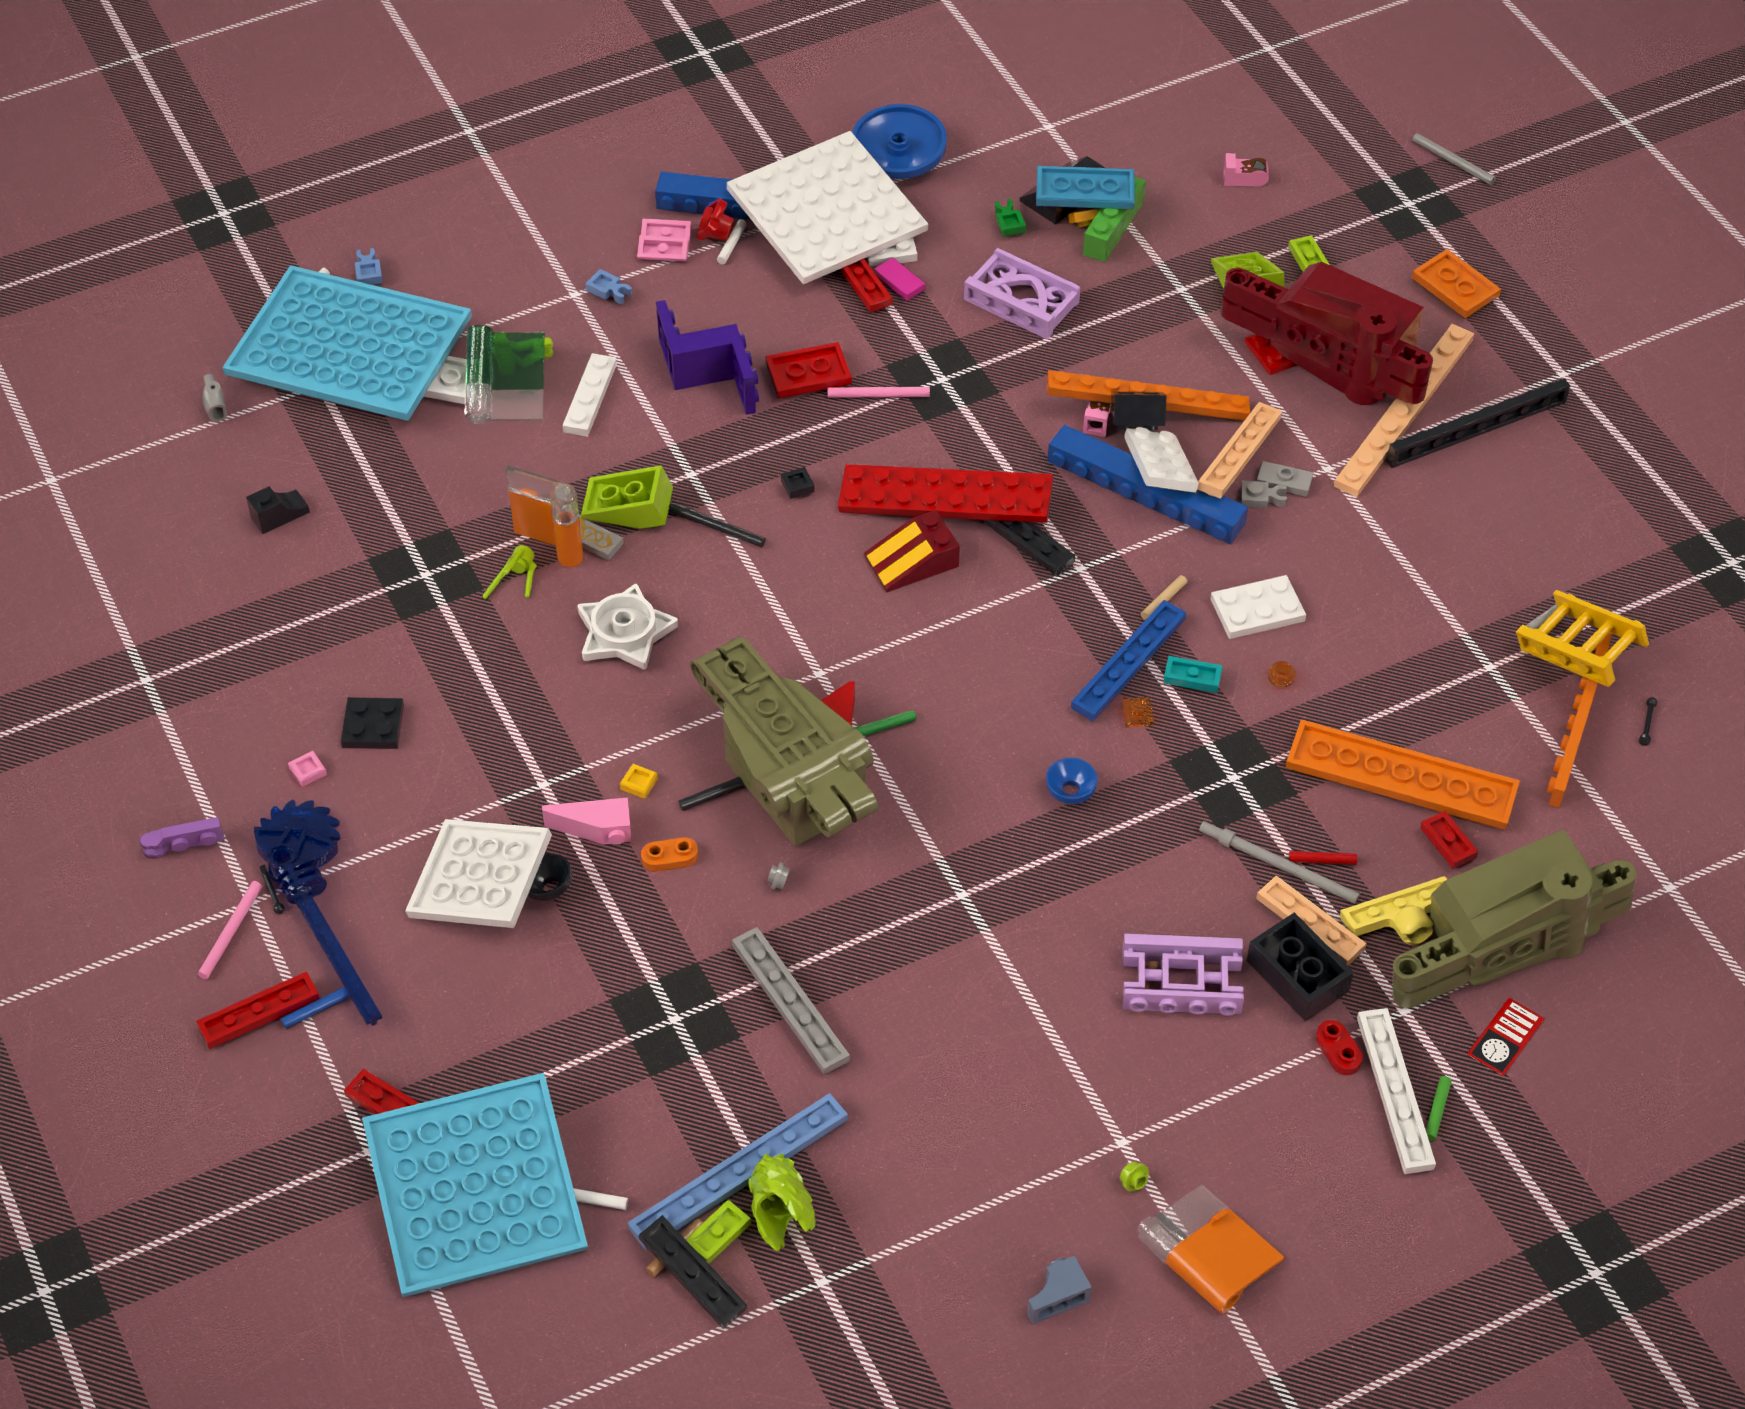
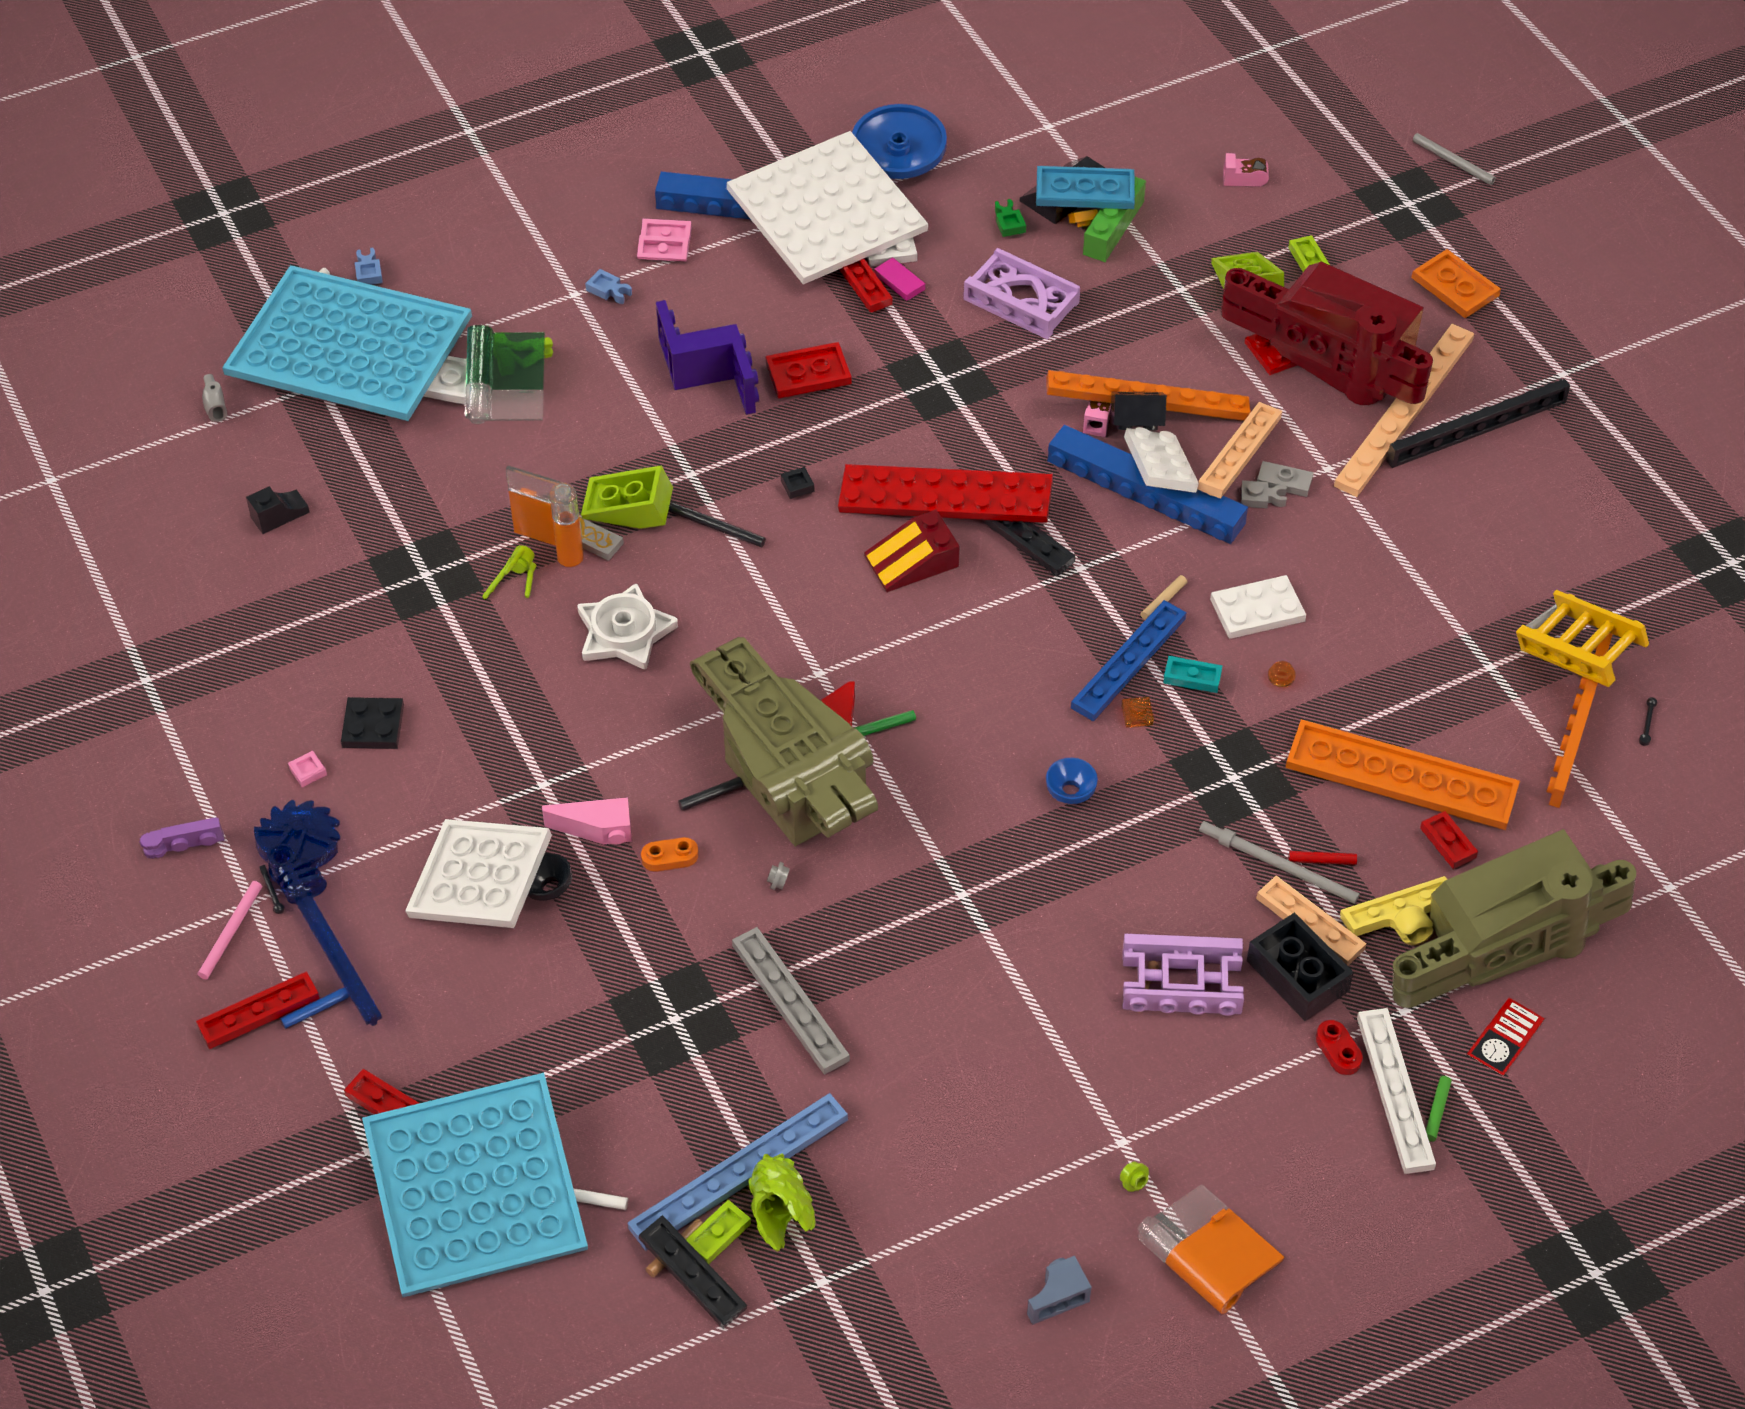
(589, 395): white plate -> none
(638, 781): yellow tile -> none
(715, 223): red piece -> none
(731, 242): white piece -> none
(867, 392): bright pink piece -> none

